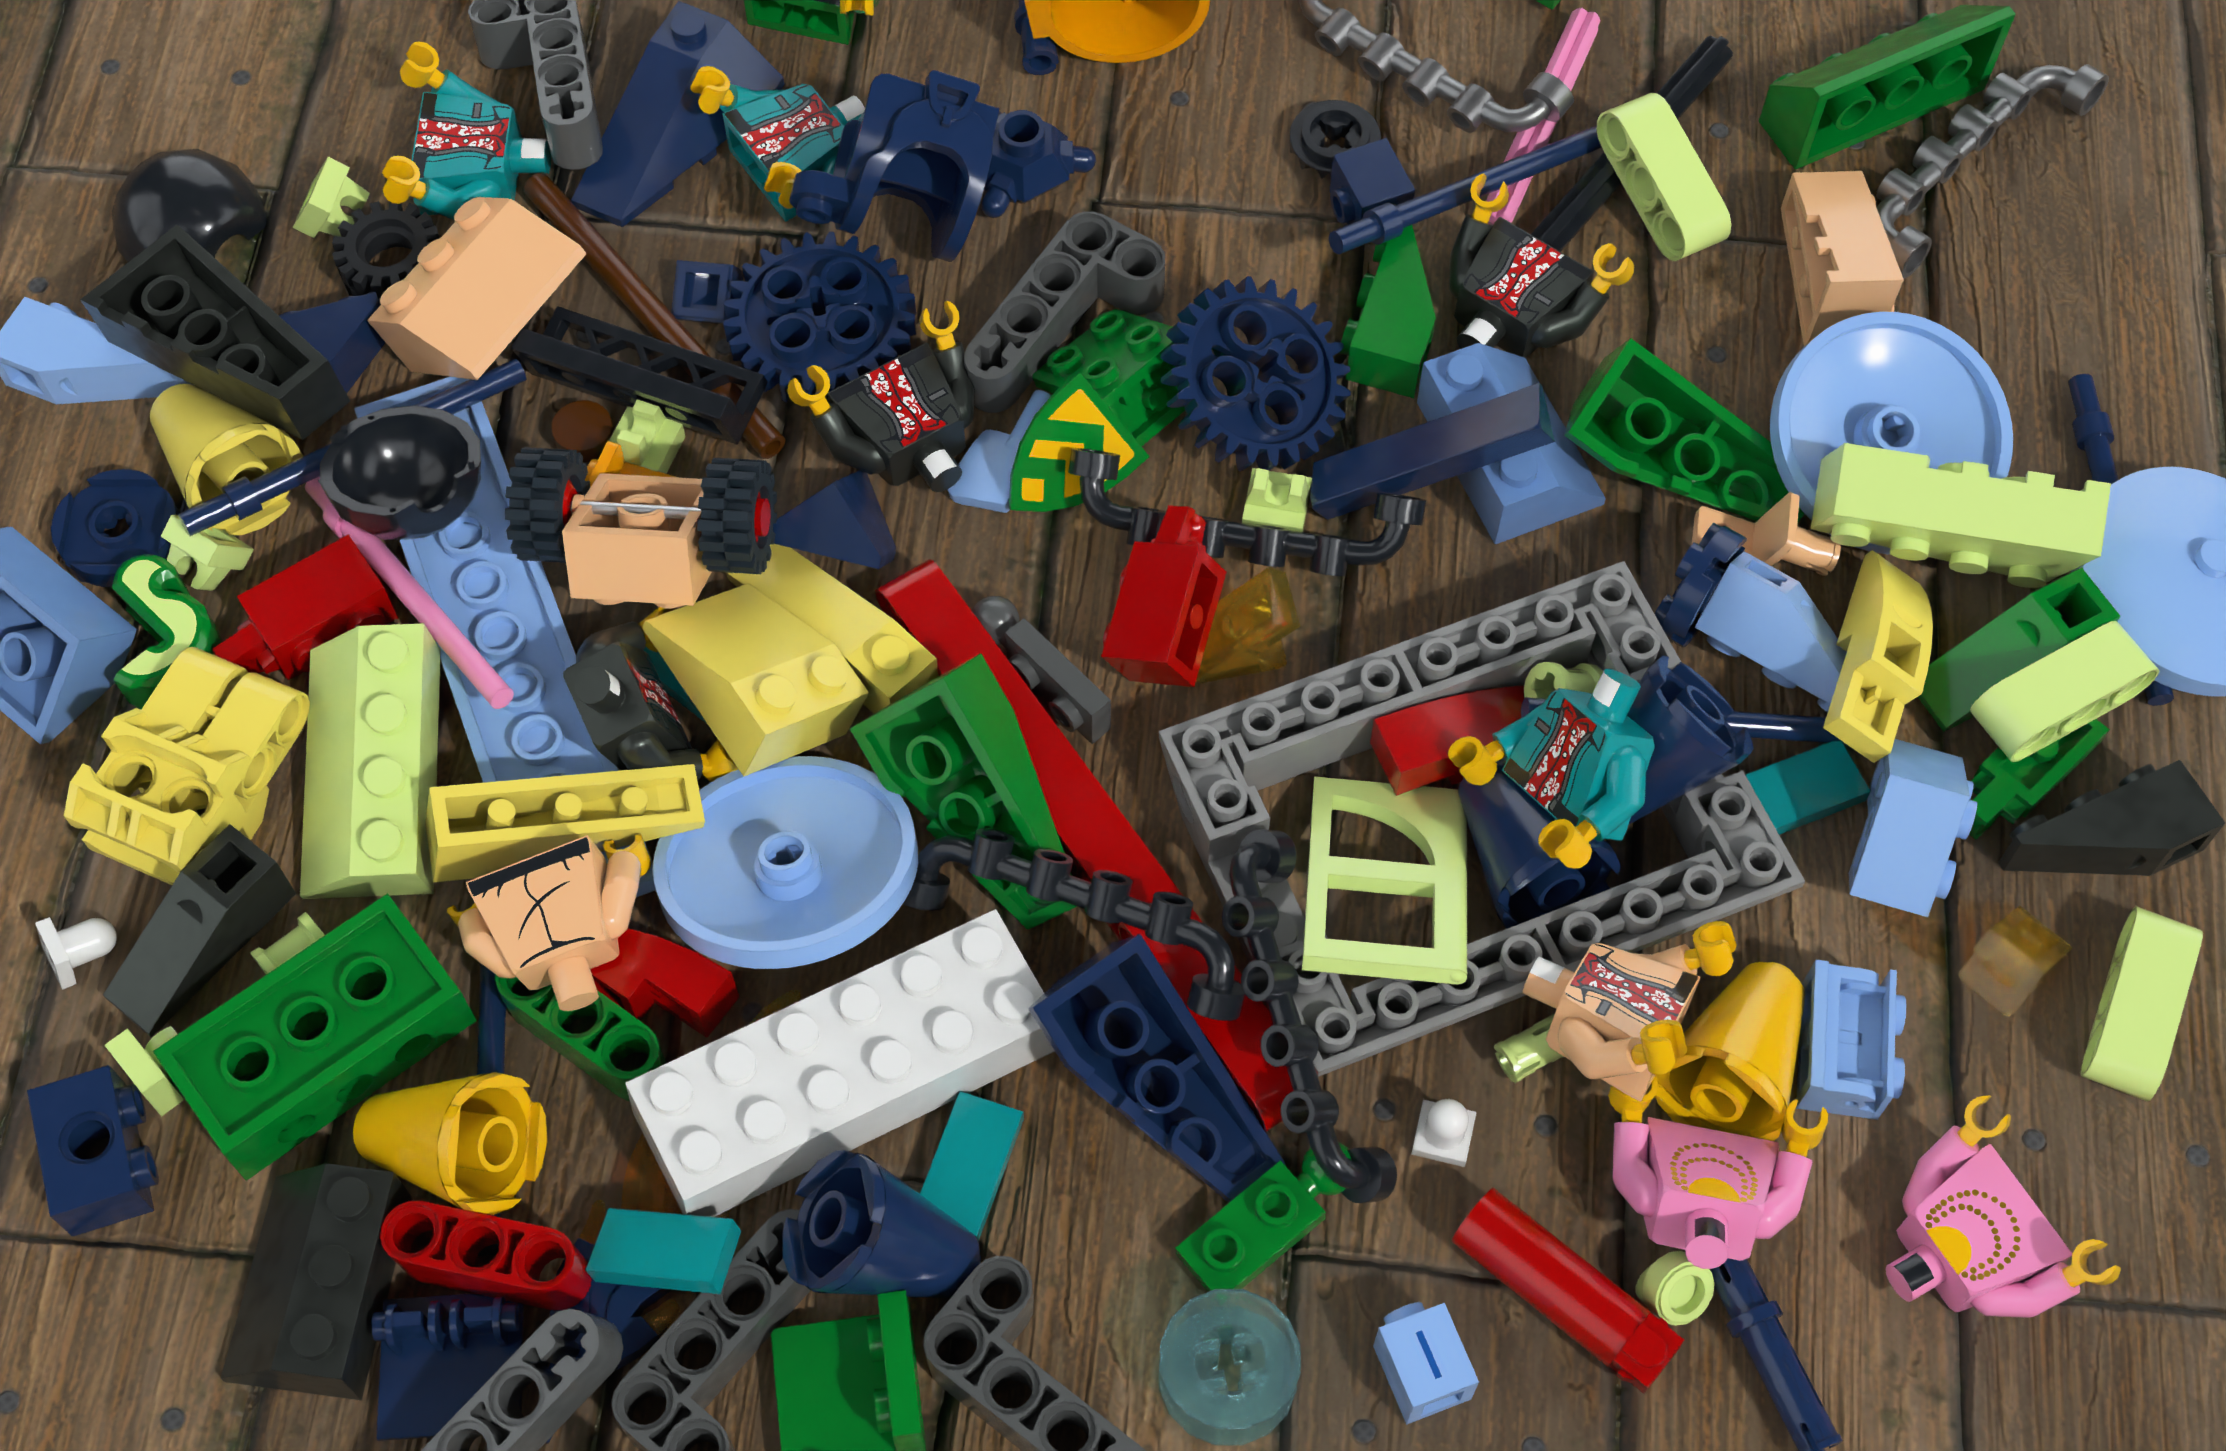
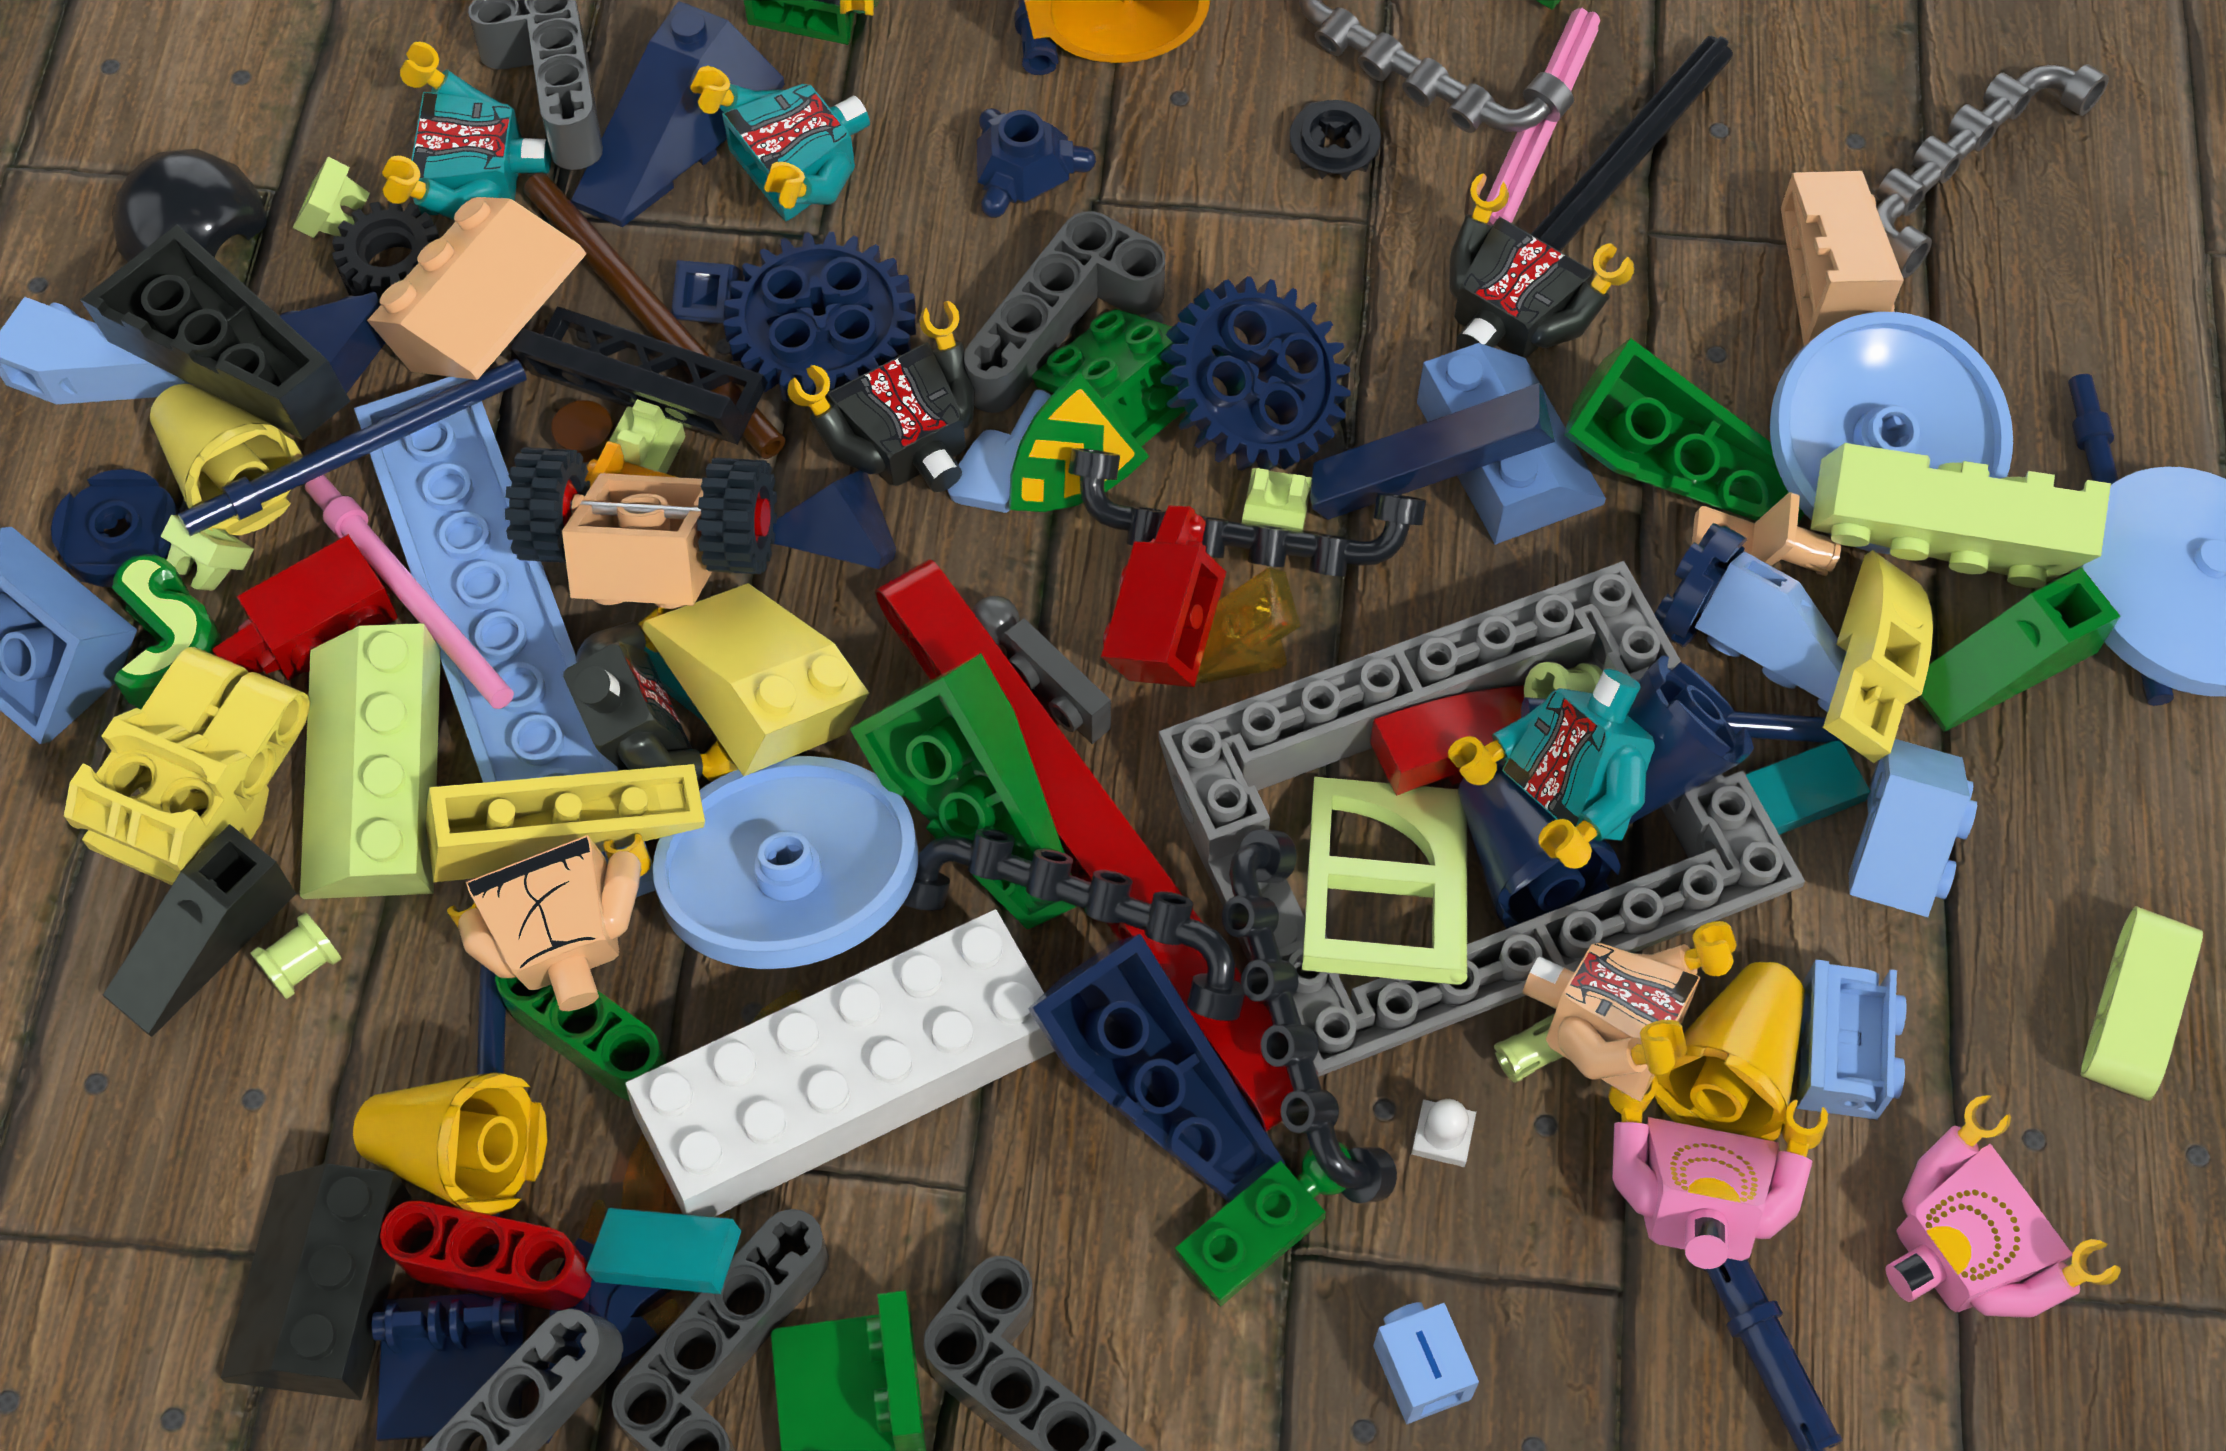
(66, 1123): dark blue brick -> none
(75, 945): white piece -> none
(145, 1068): yellowish green tile -> none
(320, 1078): green brick -> none
(402, 471): black cylinder -> none
(669, 976): red slope -> none
(871, 641): light yellow slope -> none
(873, 1234): dark blue cone -> none
(912, 144): dark blue animal -> none
(972, 1159): teal tile -> none
(1267, 1379): clear light blue piece -> none
(1366, 180): dark blue brick -> none
(1388, 221): dark blue bar -> none
(1395, 323): green slope -> none
(1567, 1290): red piece -> none
(1663, 176): yellowish green beam -> none
(1675, 1288): yellowish green tile -> none
(1884, 82): green slope -> none
(2013, 960): clear yellow slope -> none
(2019, 786): green hinge -> none
(2064, 691): yellowish green beam -> none
(2129, 831): pearl dark grey slope -> none

